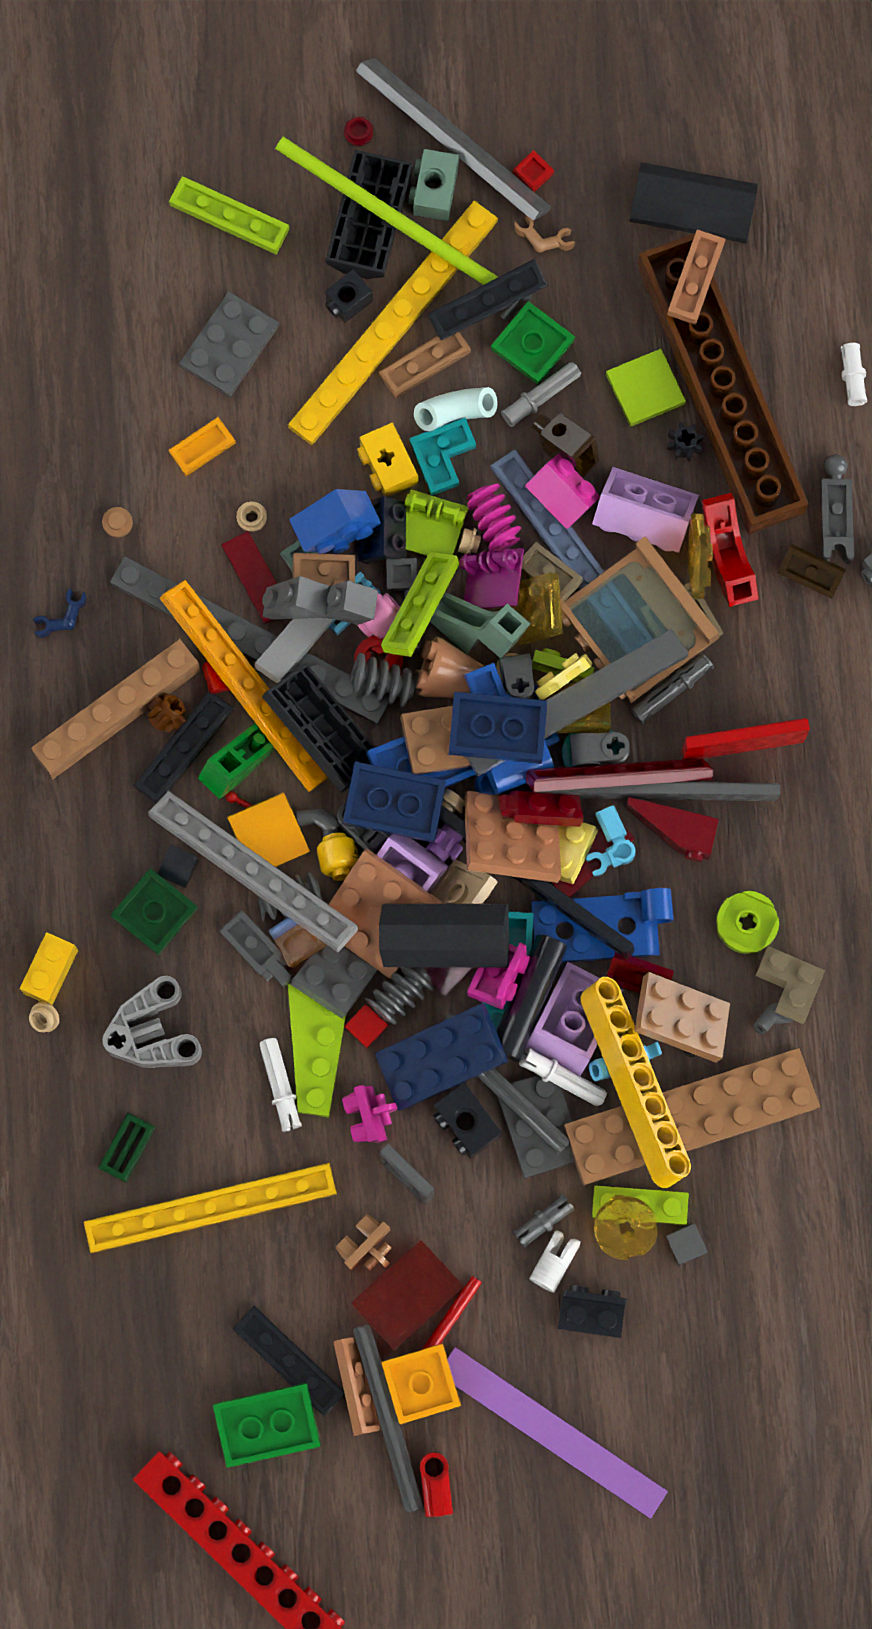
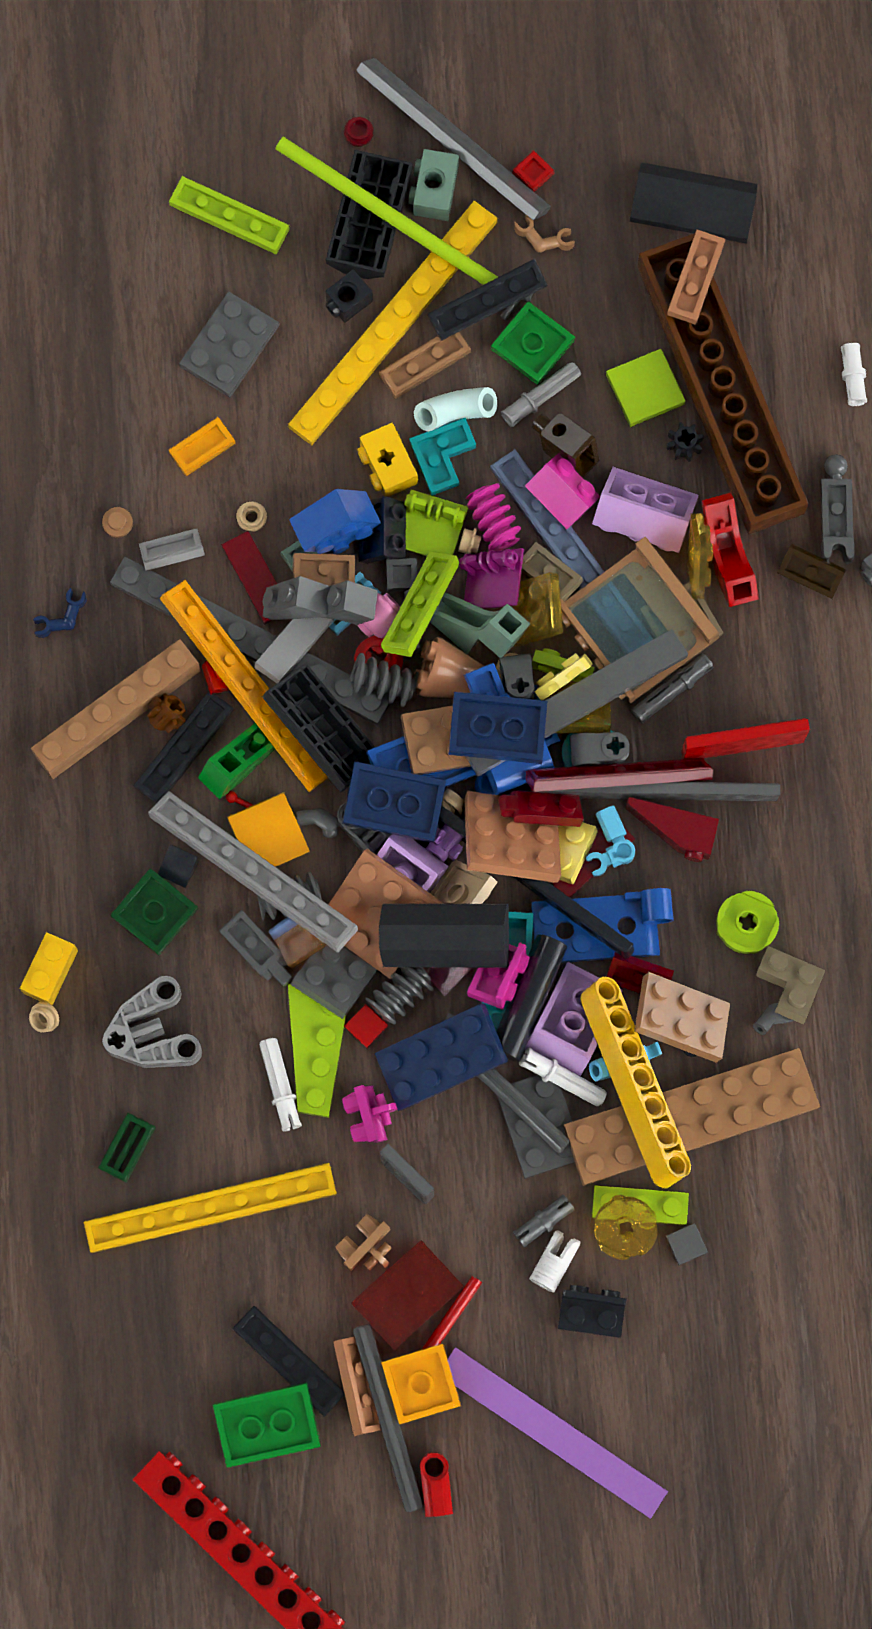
(171, 549): none -> light grey tile
(337, 855): yellow head -> none
(463, 1102): black brick -> none

